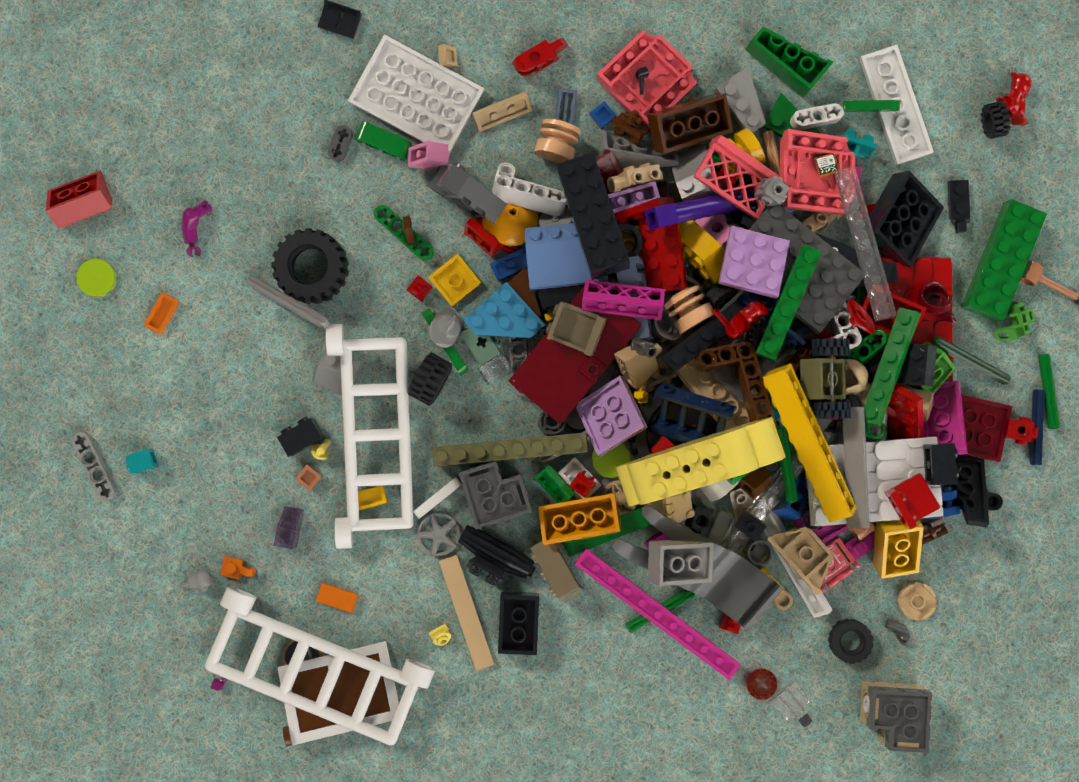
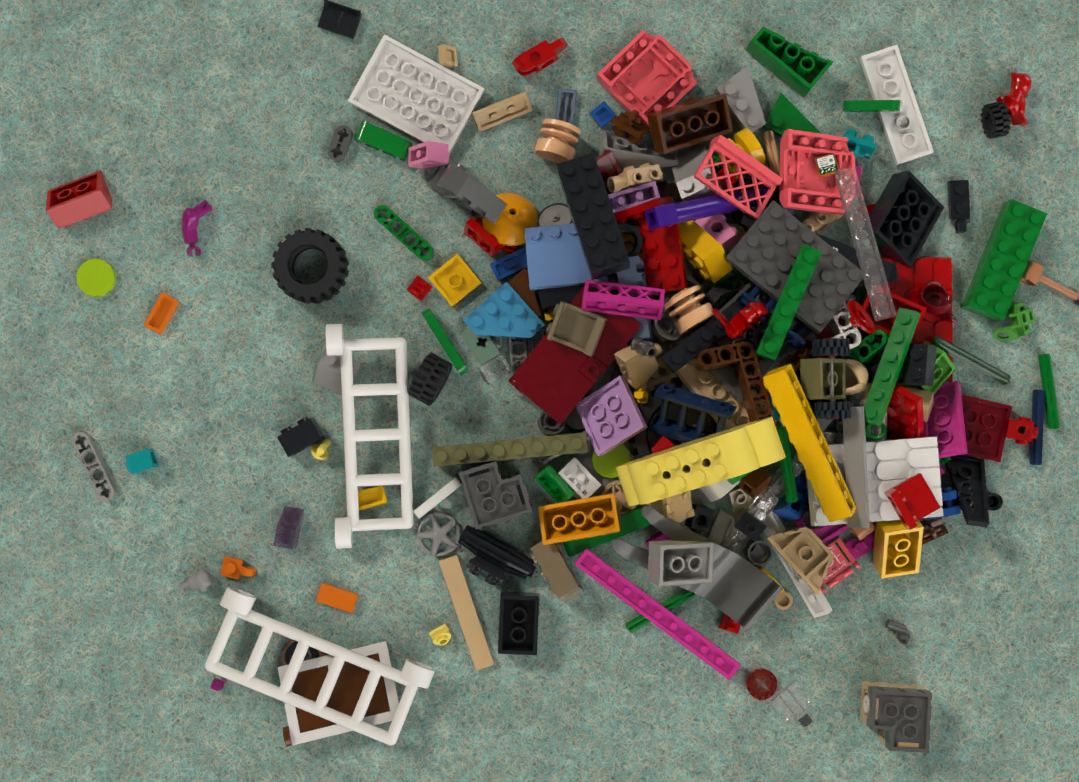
(287, 301): light grey axle -> none
(308, 477): nougat plate -> none
(407, 224): reddish brown tile -> none
(445, 328): light grey piece -> none
(527, 193): white beam -> none
(582, 483): red tile -> none
(640, 74): black hand -> none
(754, 262): lavender plate -> none
(772, 191): light grey brick -> none
(823, 111): white beam -> none
(858, 654): black tyre -> none
(917, 601): tan tile -> none
(940, 463): black brick -> none

